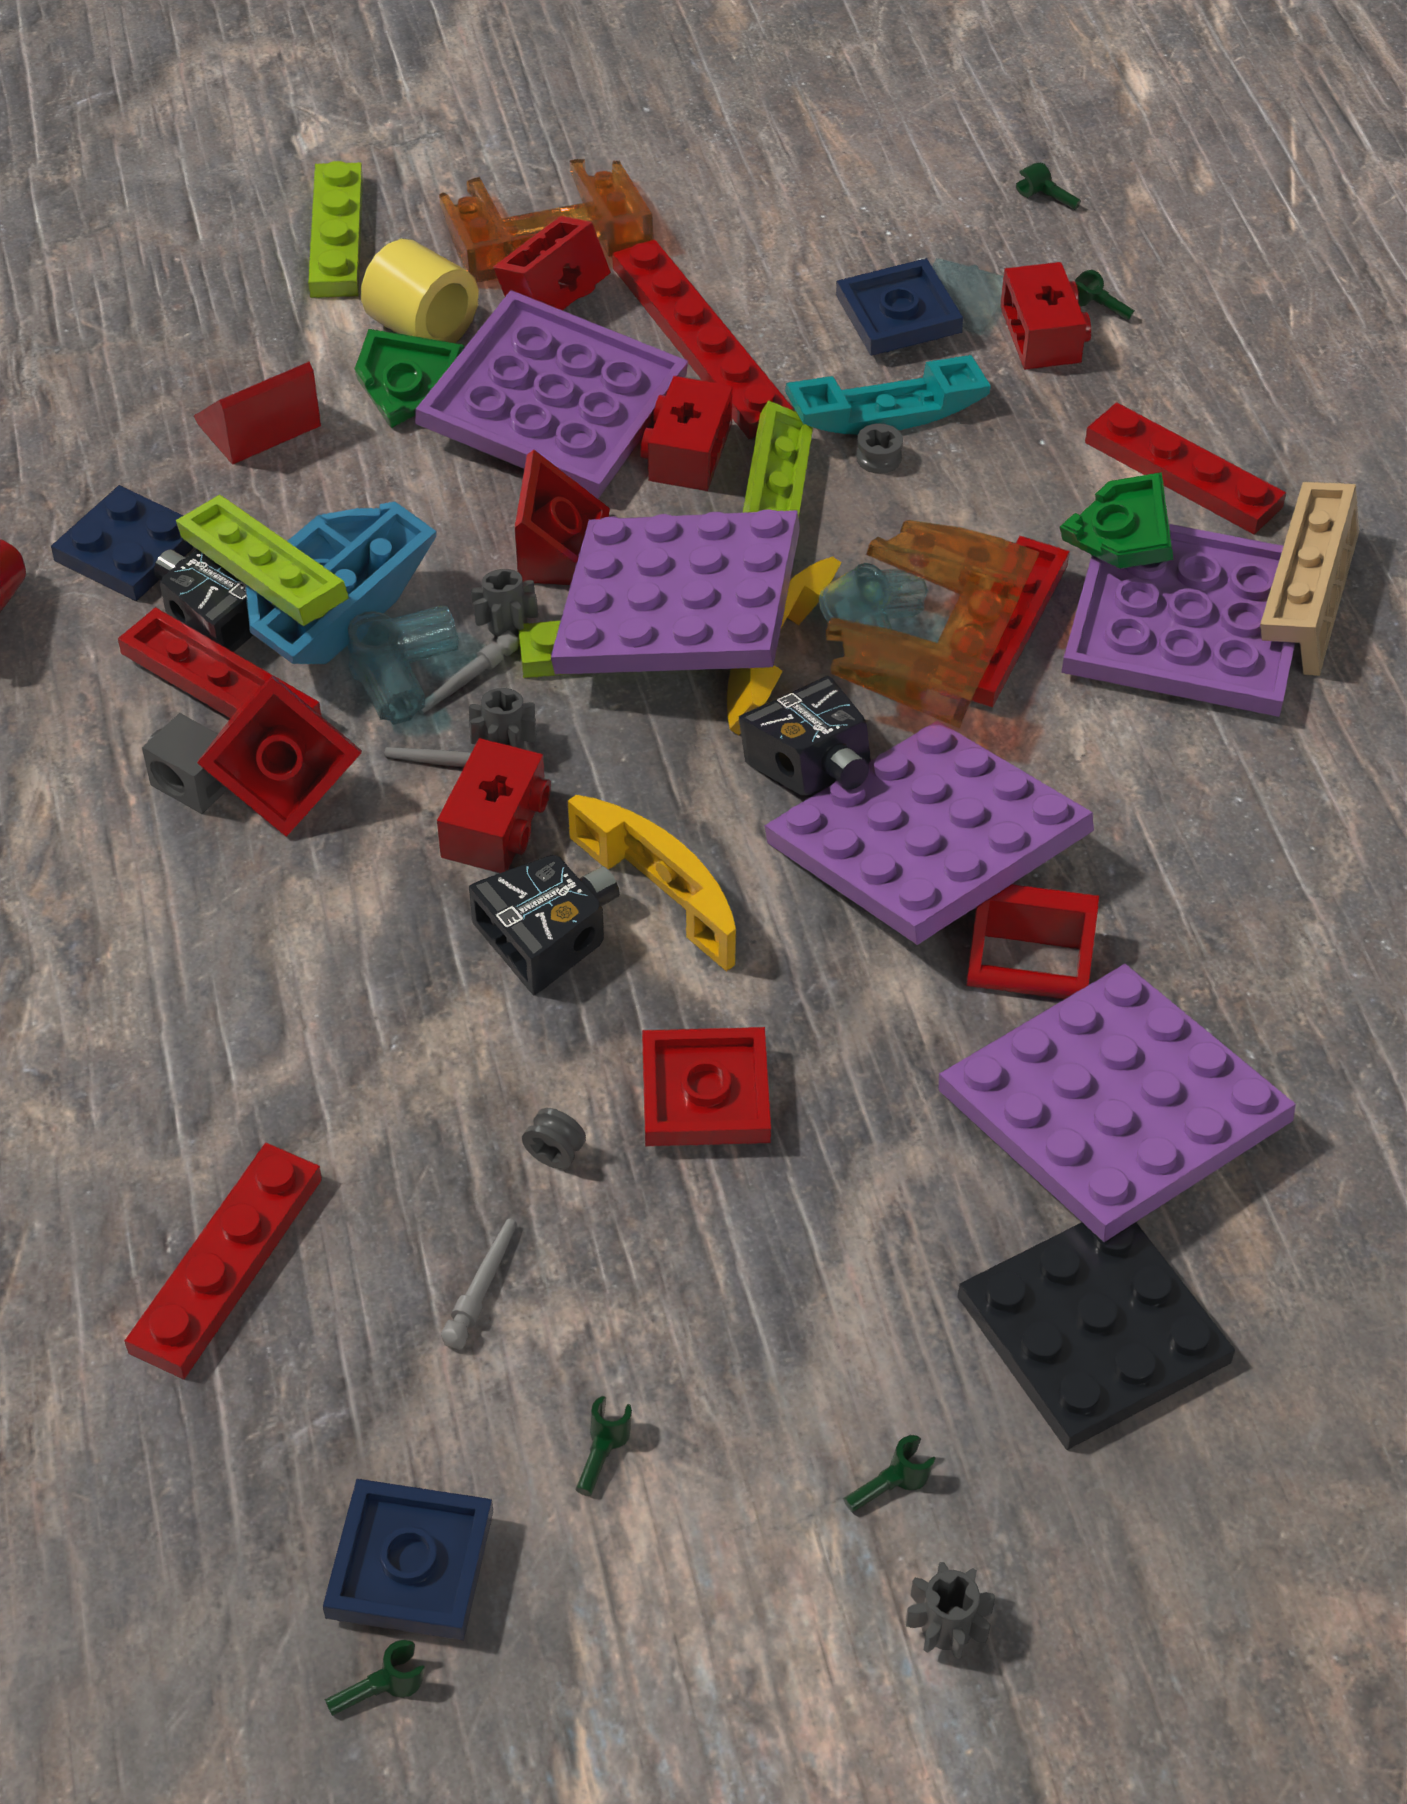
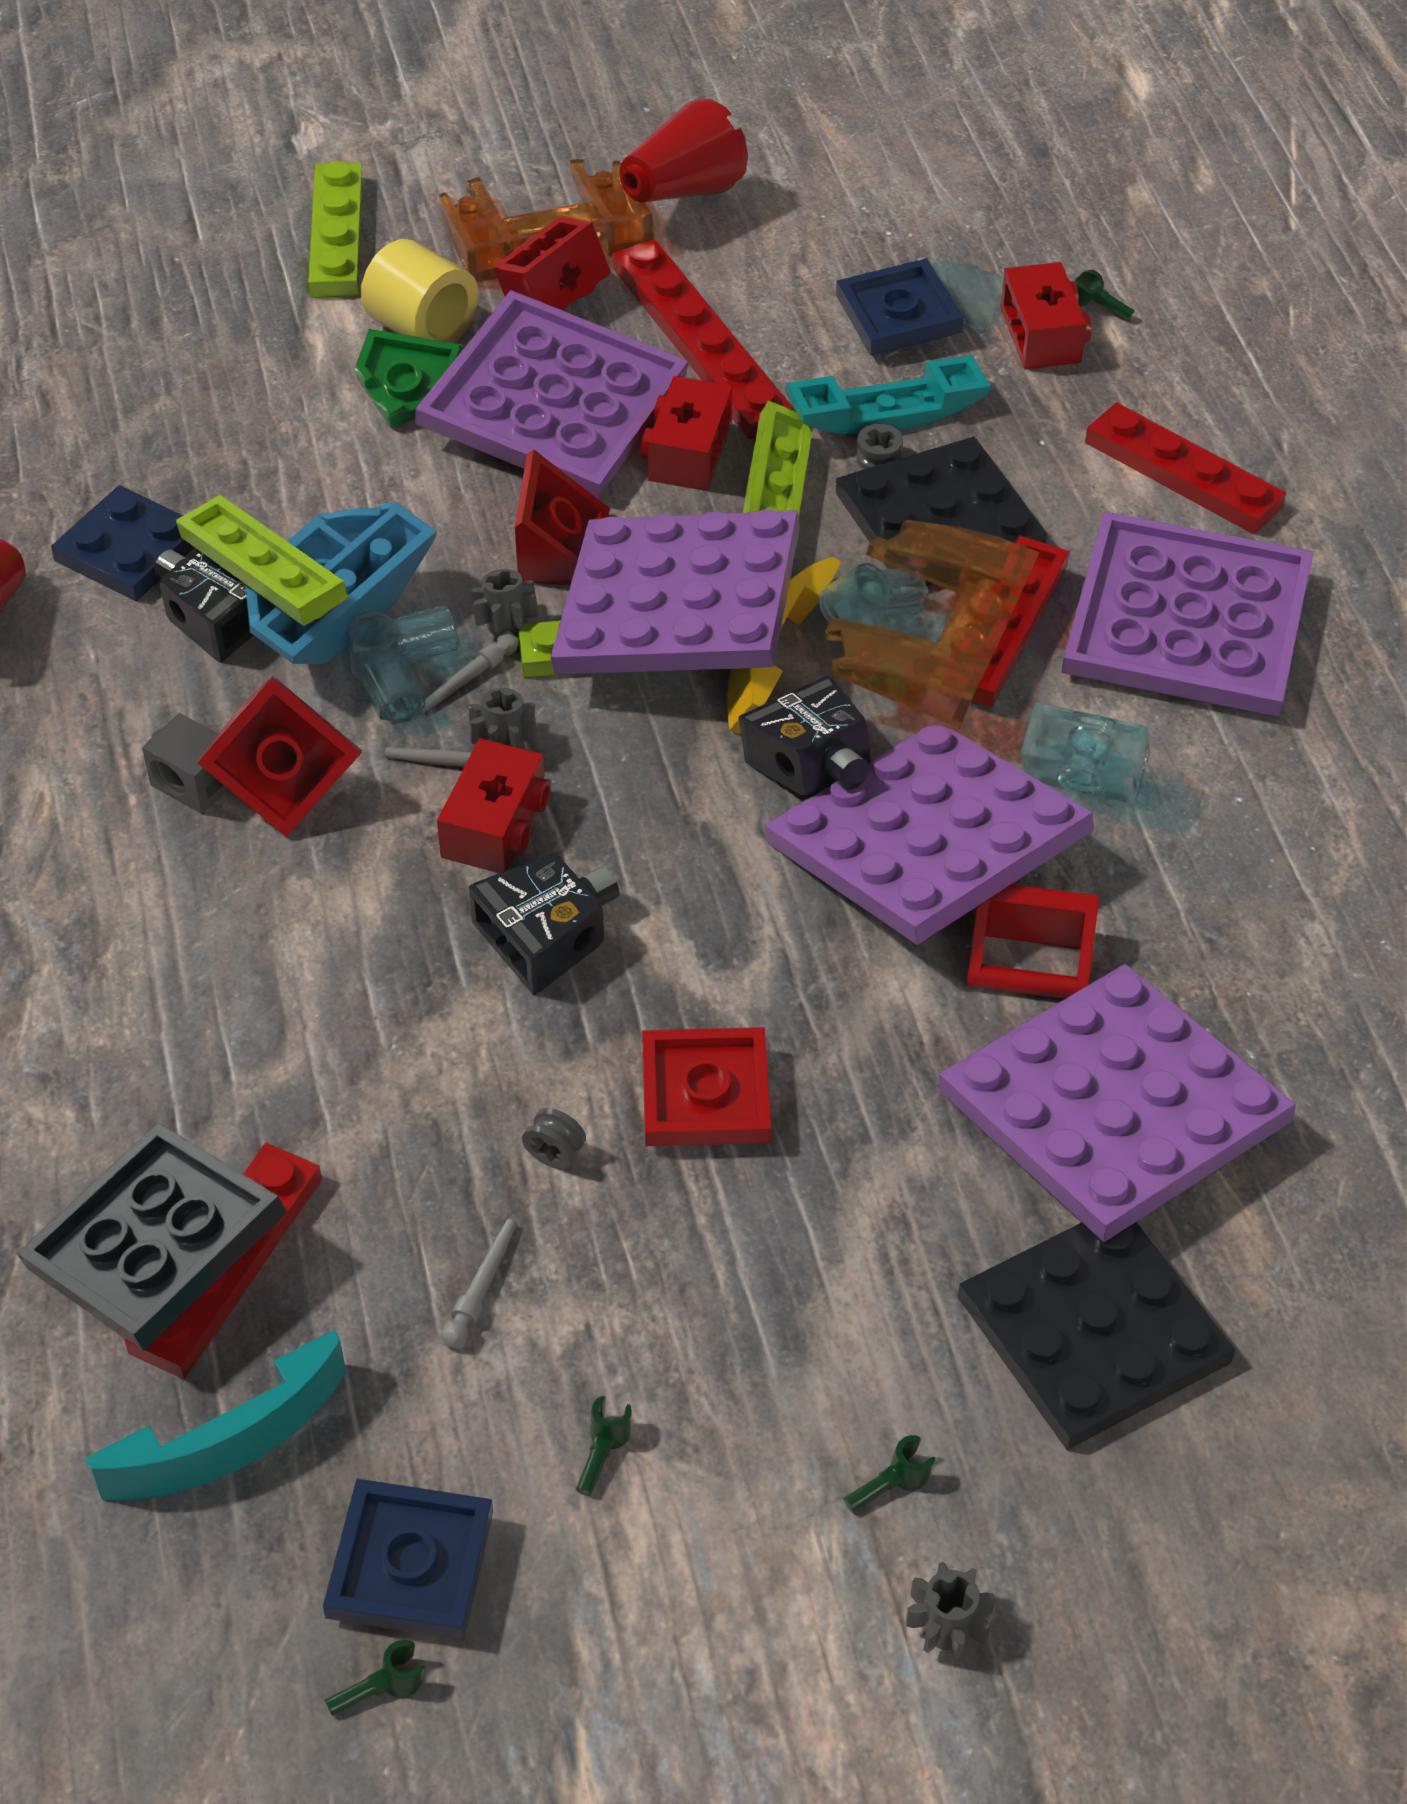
(145, 1470): none -> teal slope
(152, 1235): none -> black plate
(196, 663): red plate -> none
(263, 414): red slope -> none
(618, 834): yellow slope -> none
(687, 156): none -> red cone
(938, 486): none -> black plate
(1039, 179): dark green hand -> none
(1086, 752): none -> clear light blue brick
(1124, 523): green plate -> none
(1313, 571): tan fence -> none

